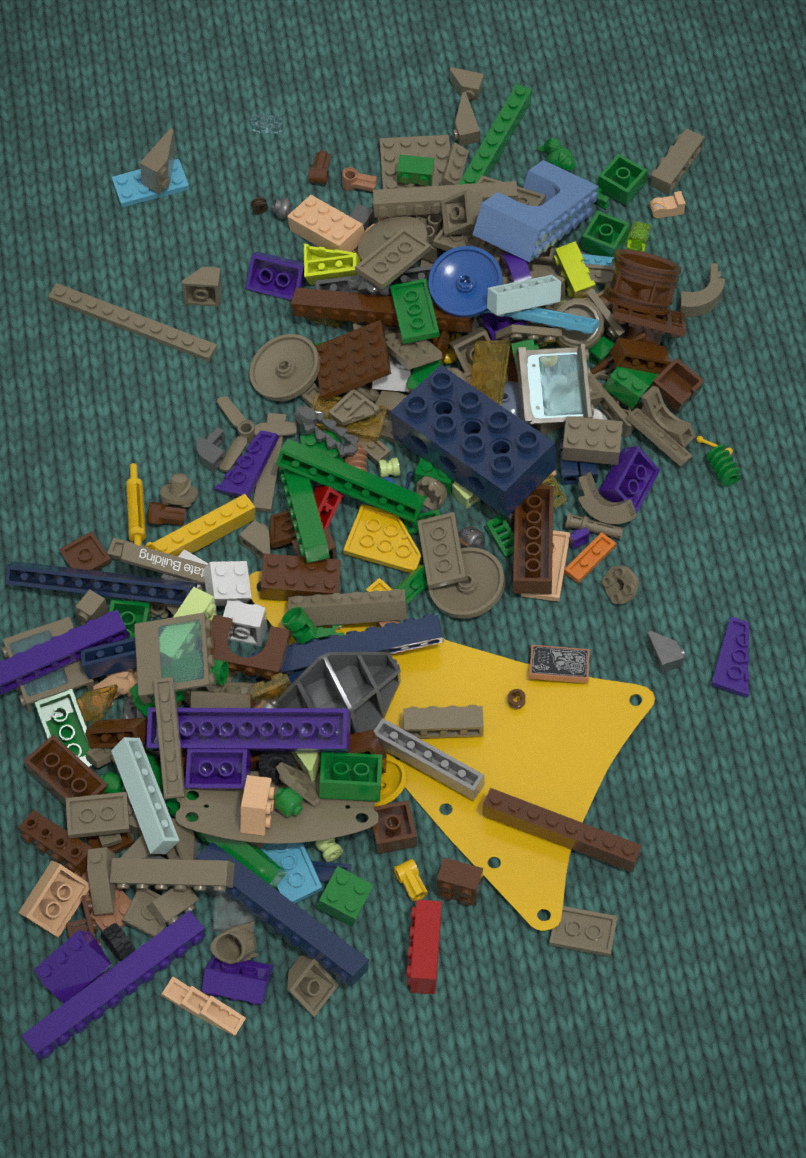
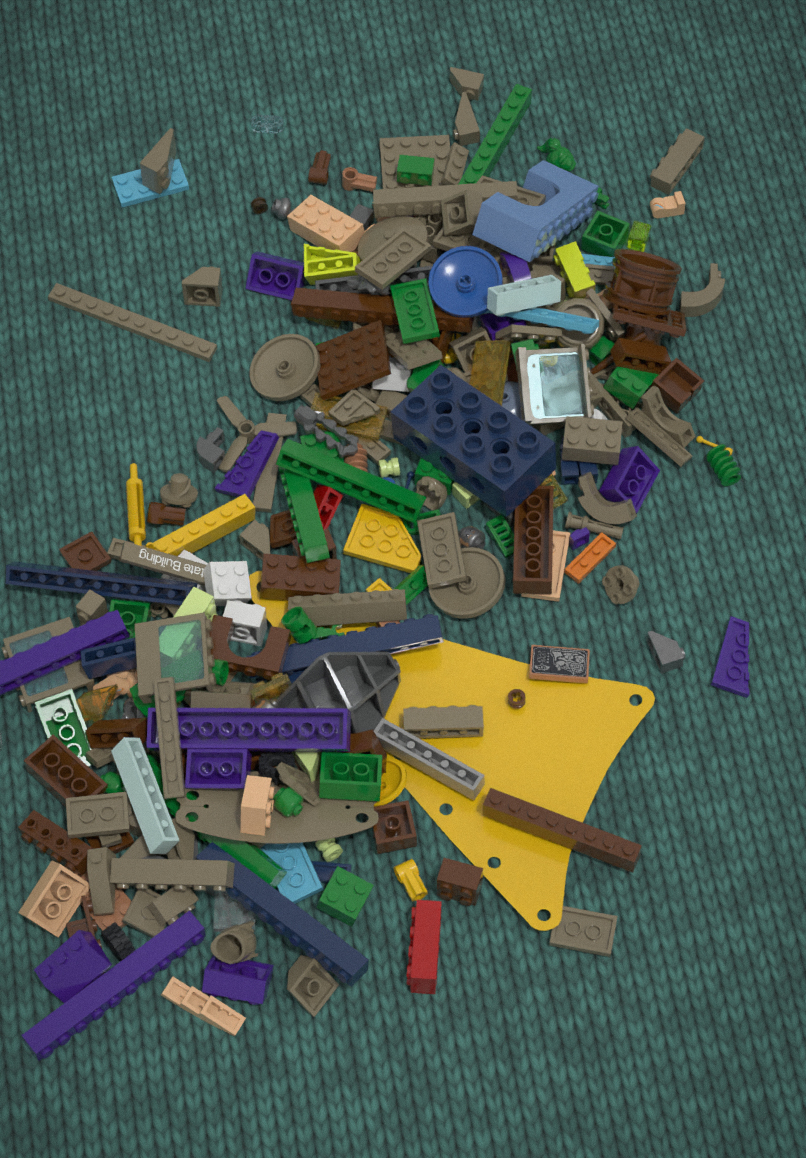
(622, 179): green brick -> none

